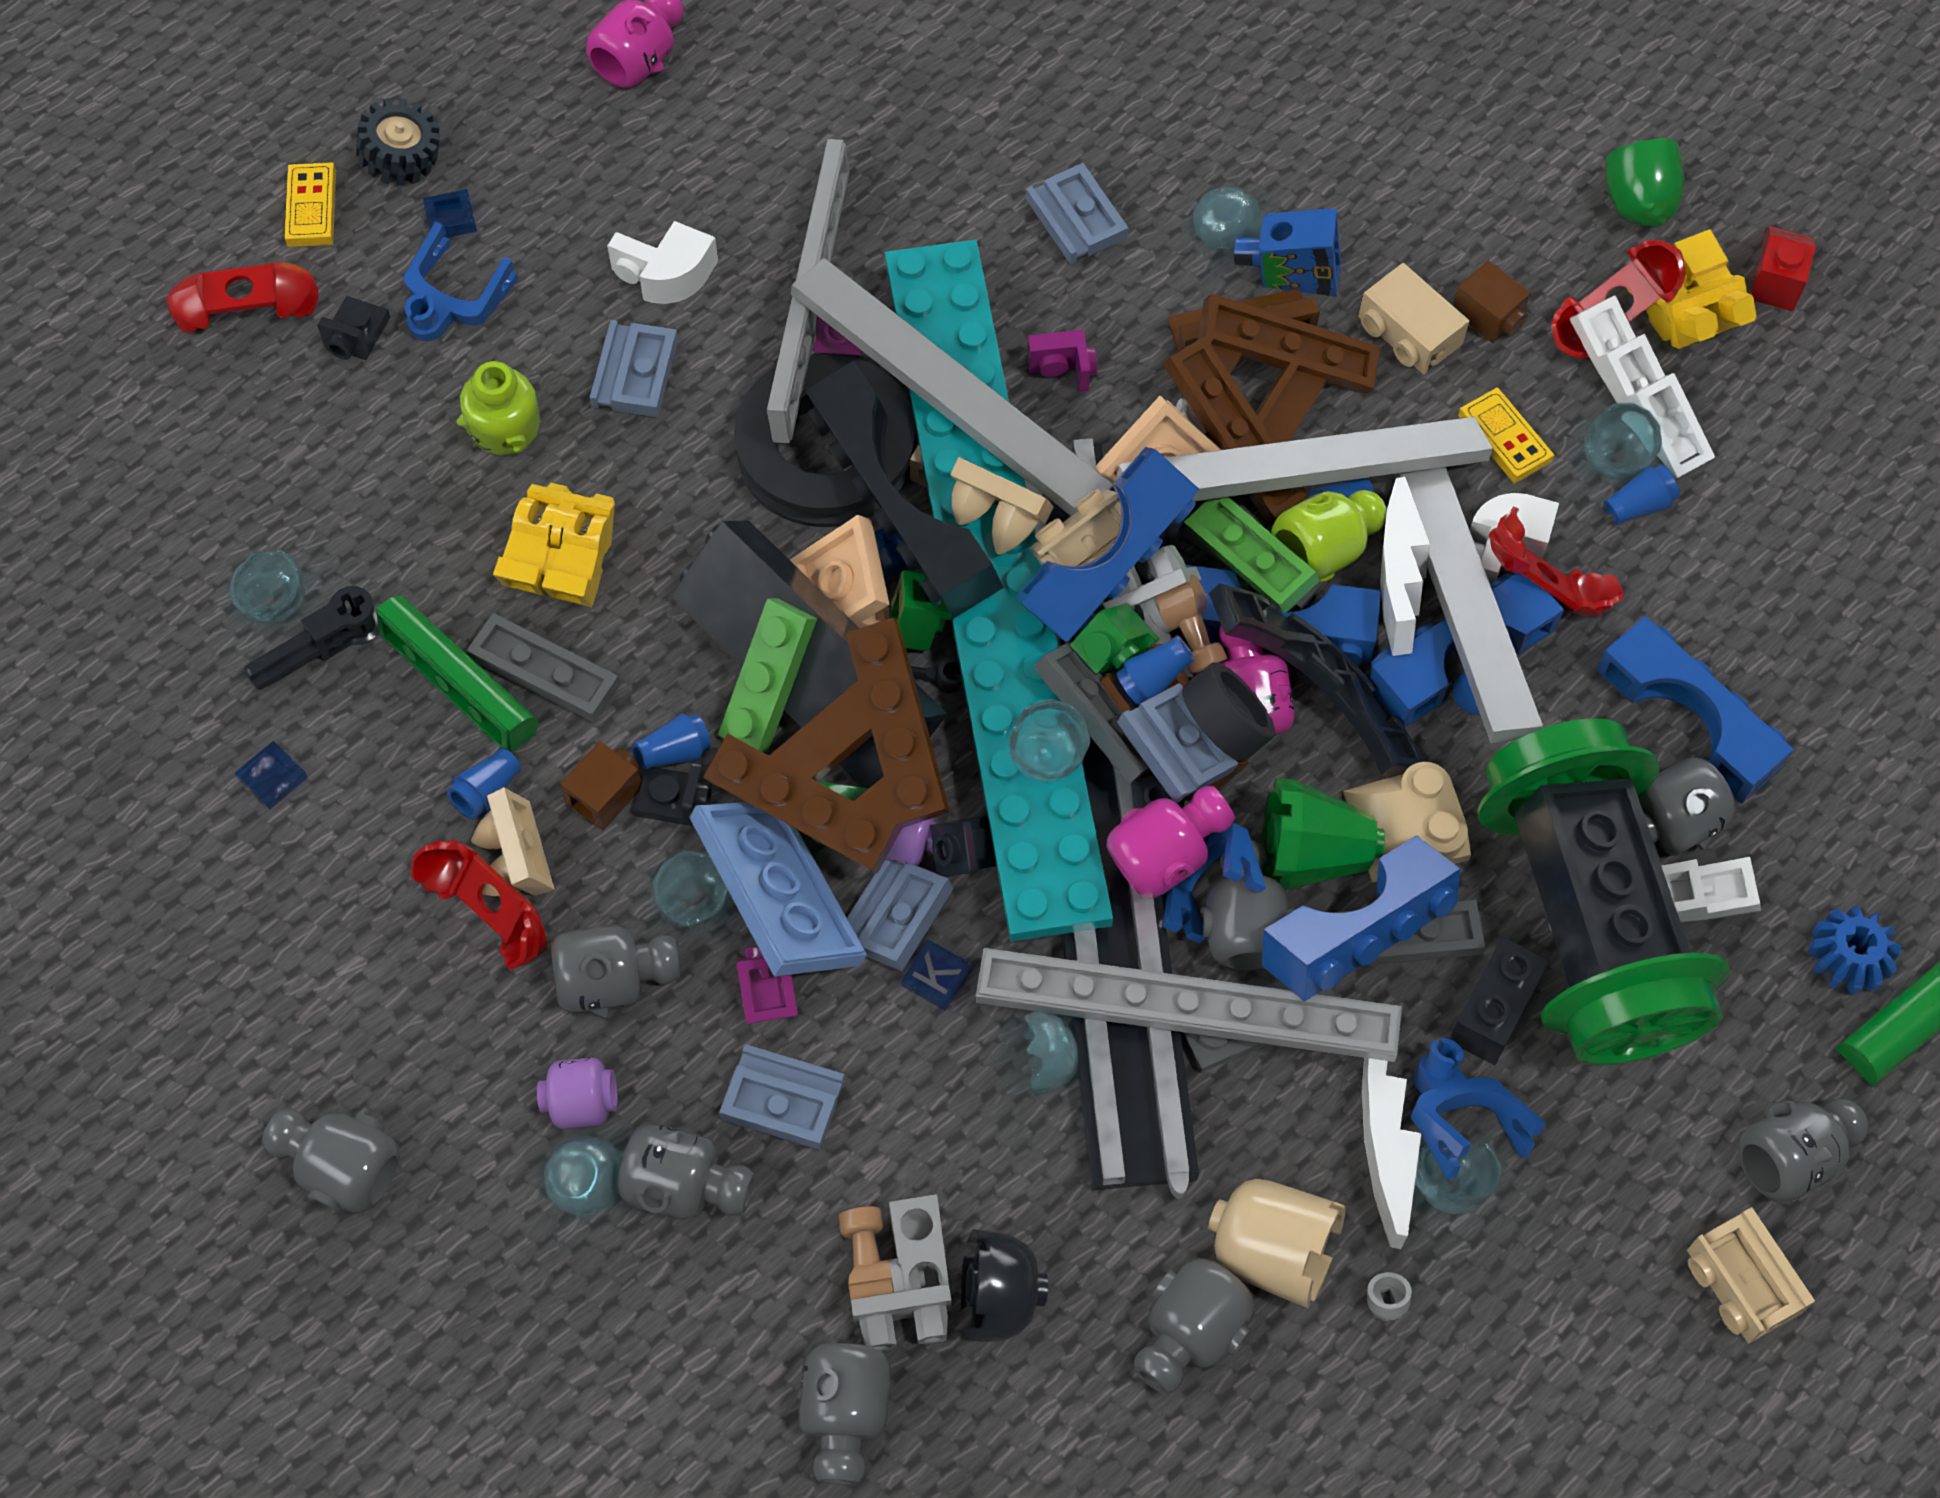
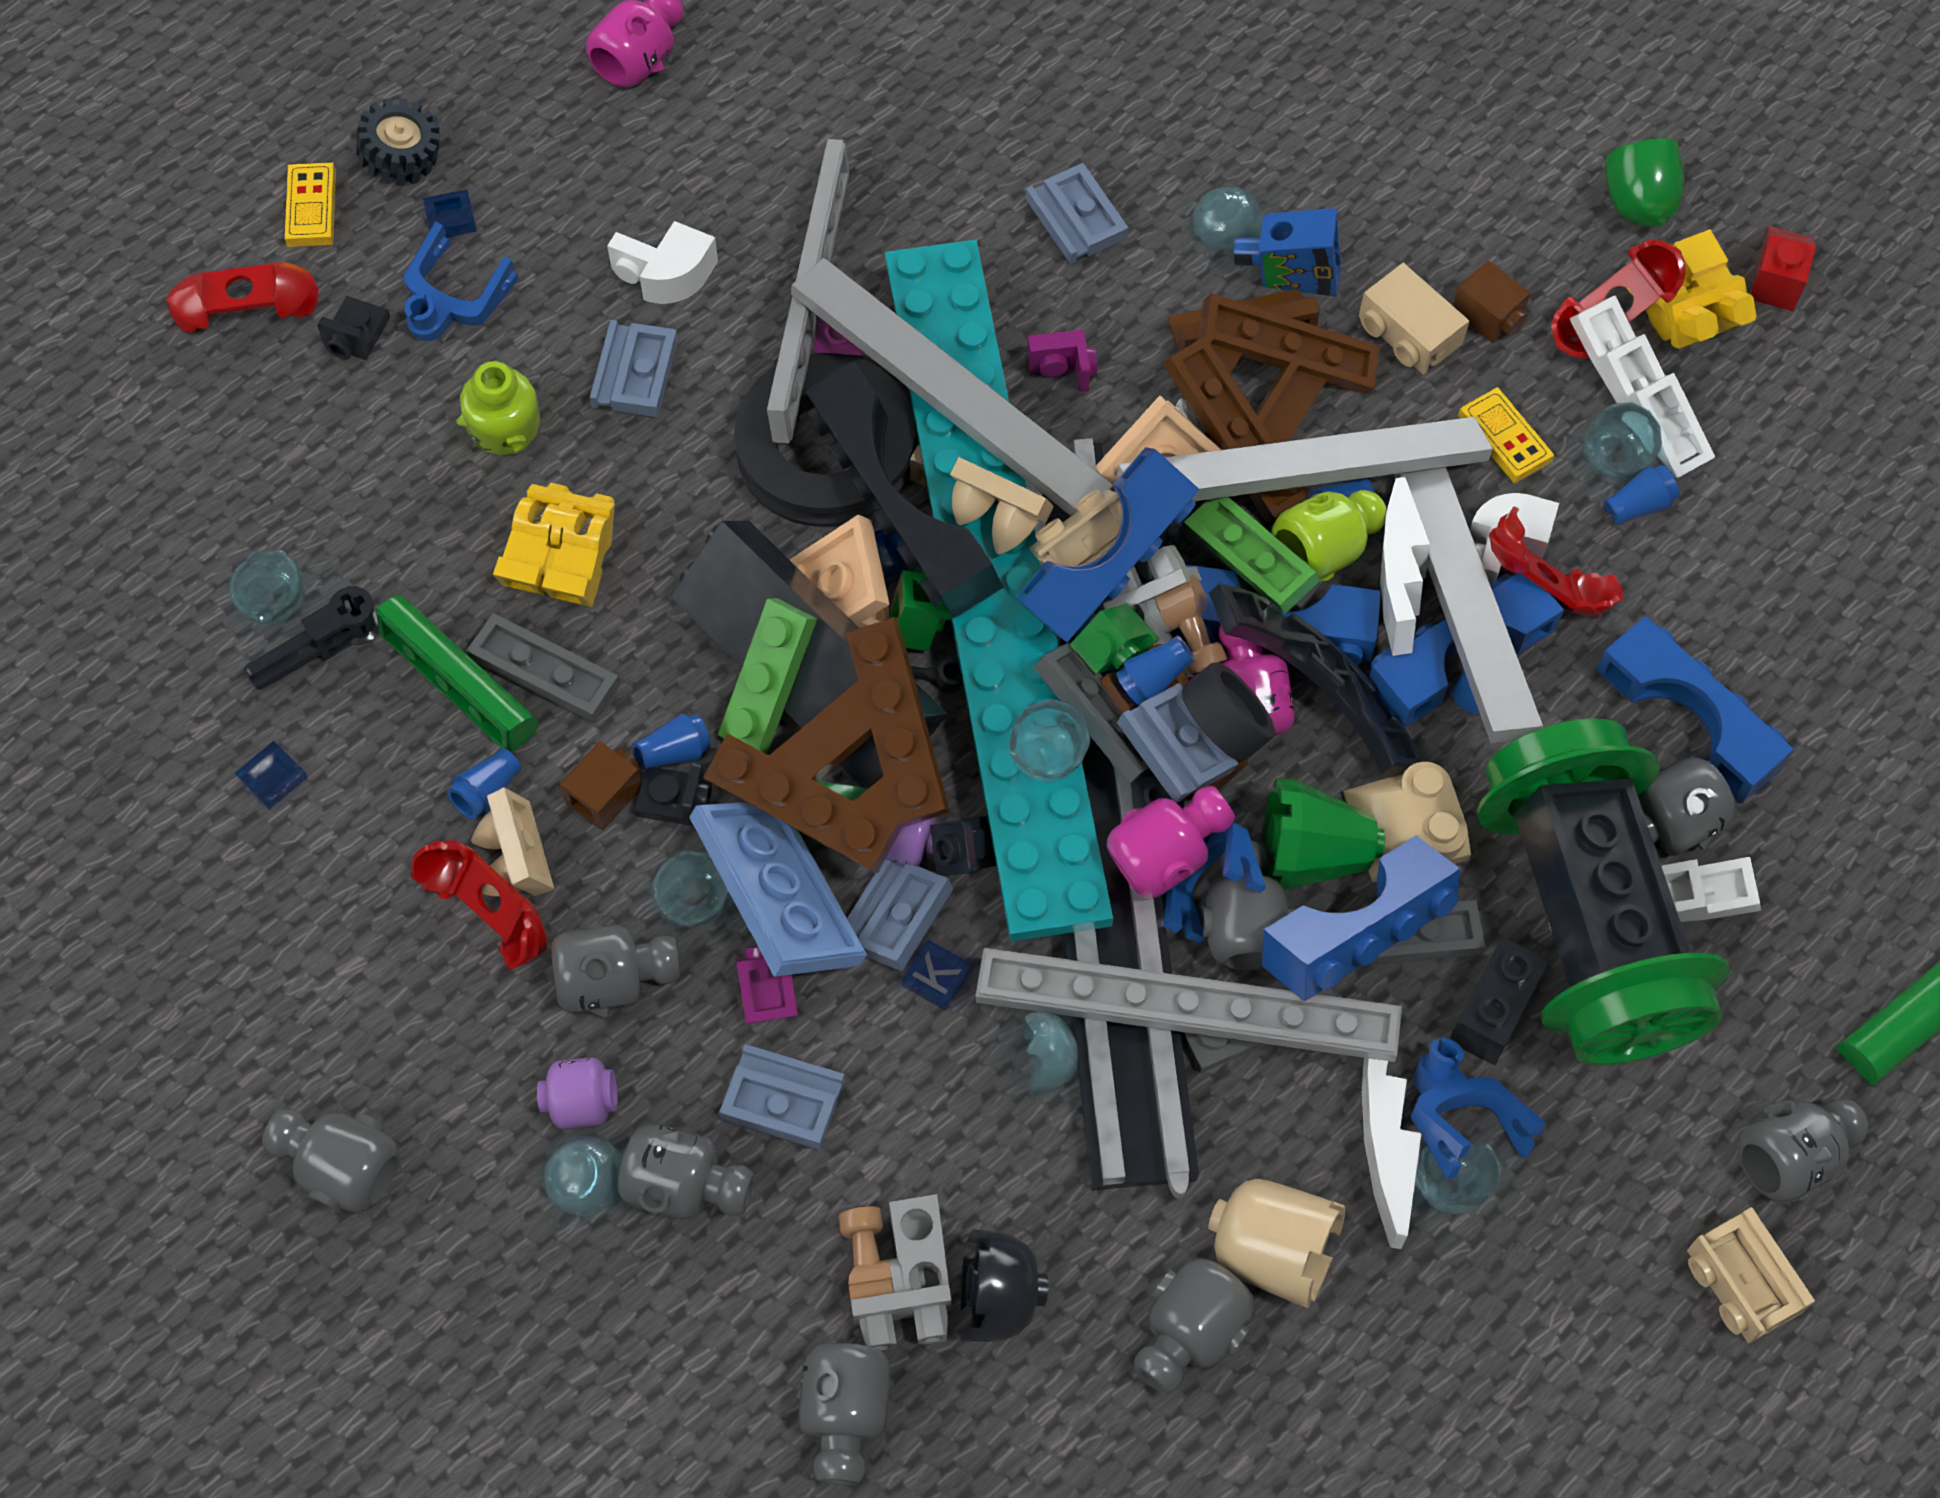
(1400, 1295): light grey hinge -> none
(1836, 956): blue gear -> none

